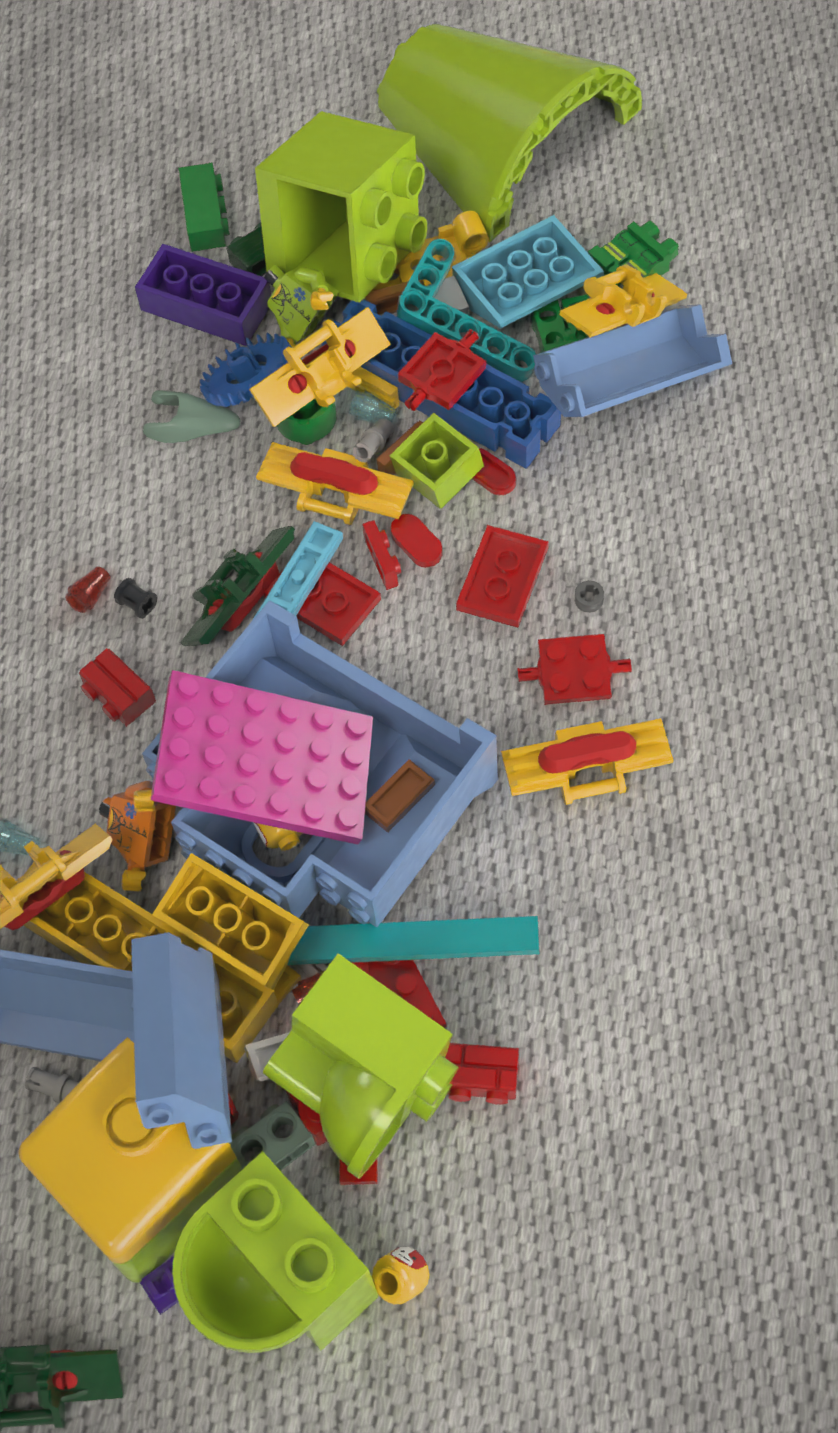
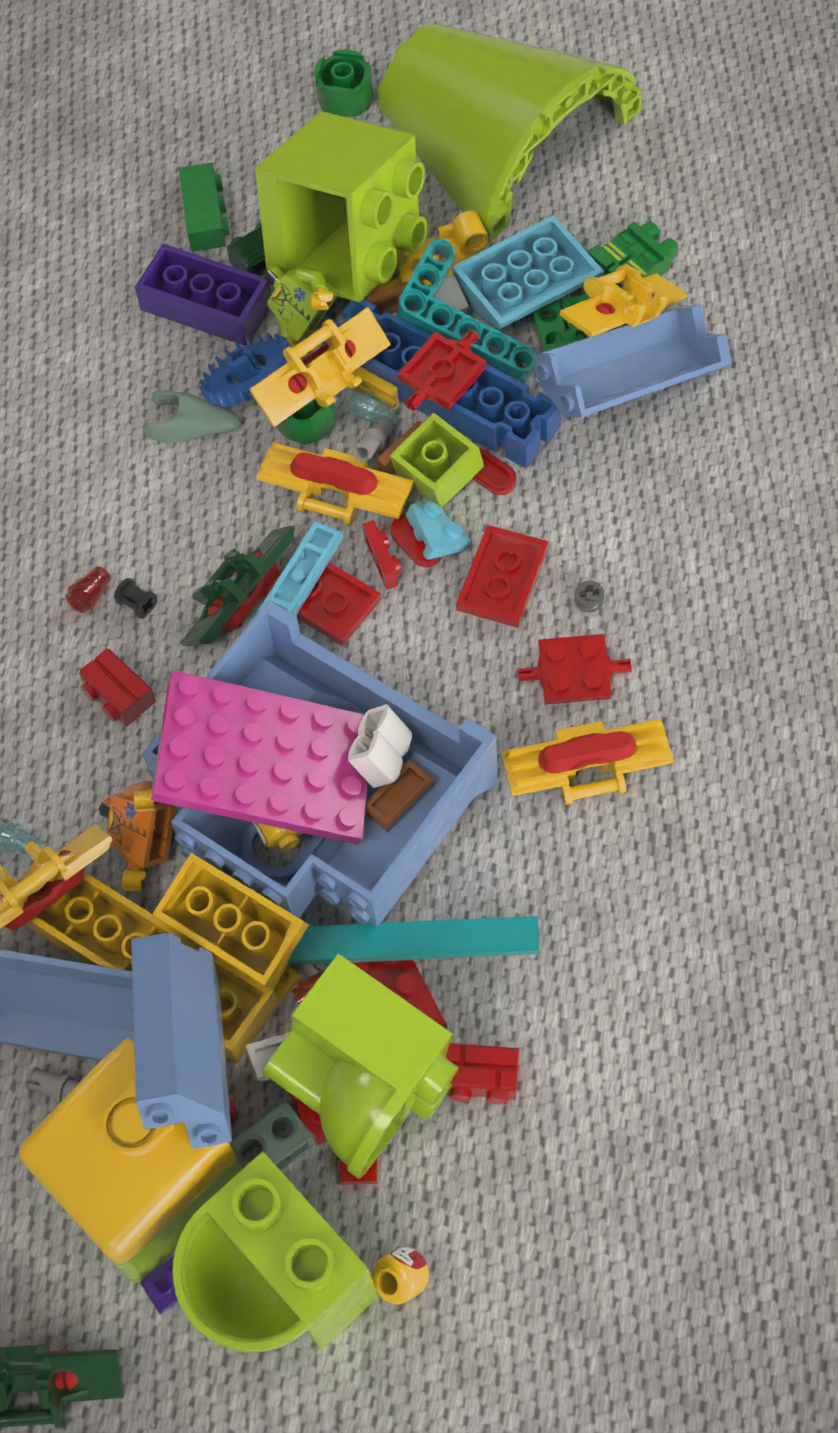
(343, 83): none -> green brick
(380, 746): none -> white brick
(436, 530): none -> medium azure wing

